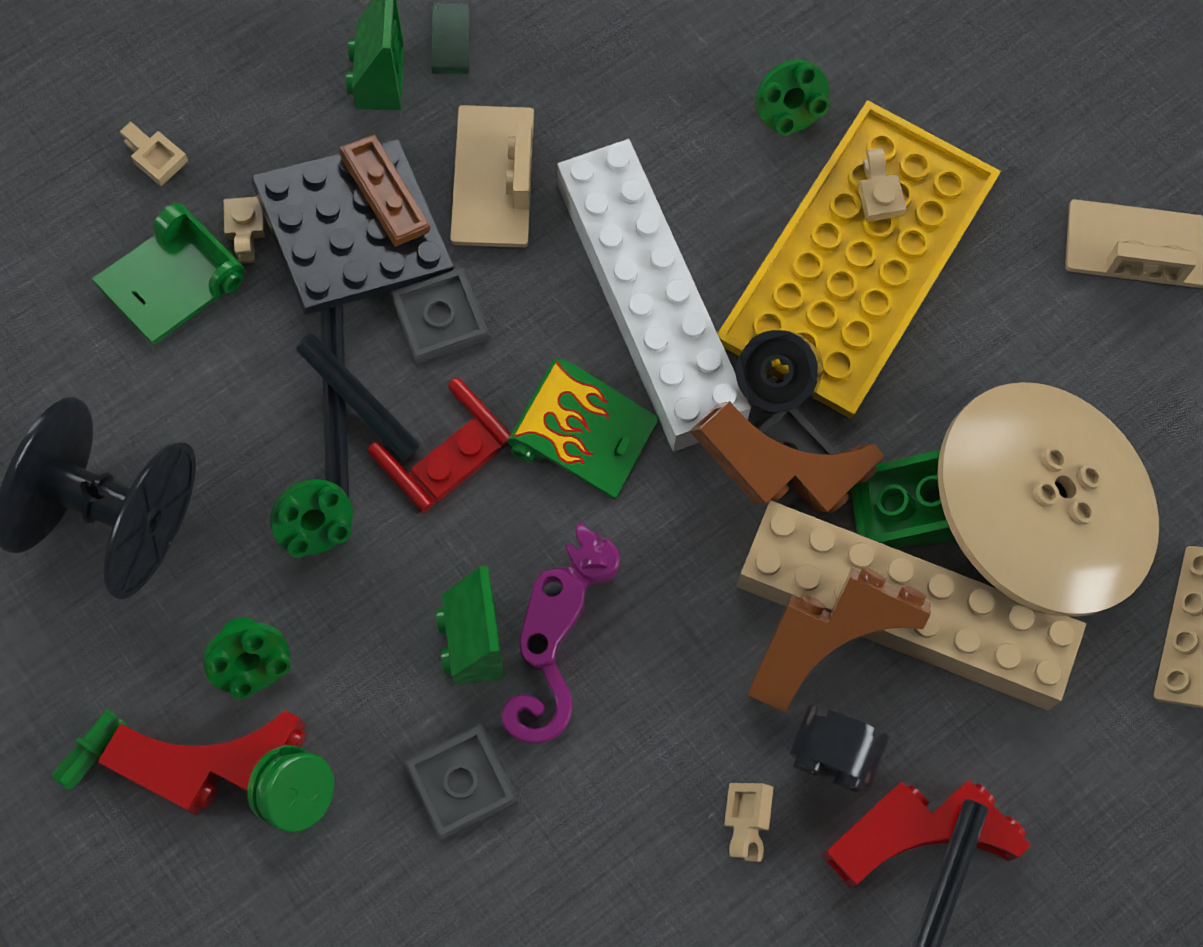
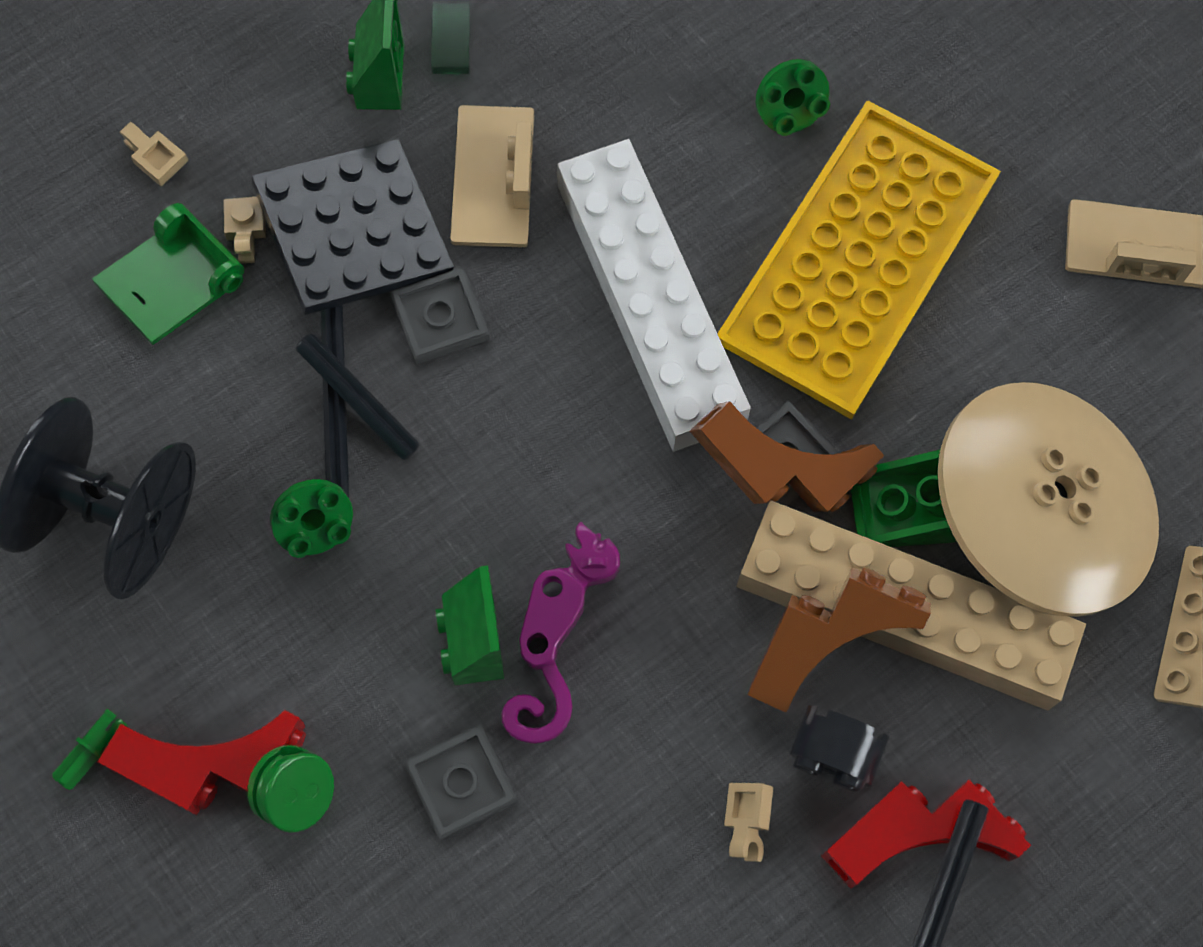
(246, 657): green plate -> none
(384, 190): dark orange tile -> none
(453, 459): red plate -> none
(579, 425): green door -> none
(760, 356): black brick -> none
(880, 193): tan plate -> none

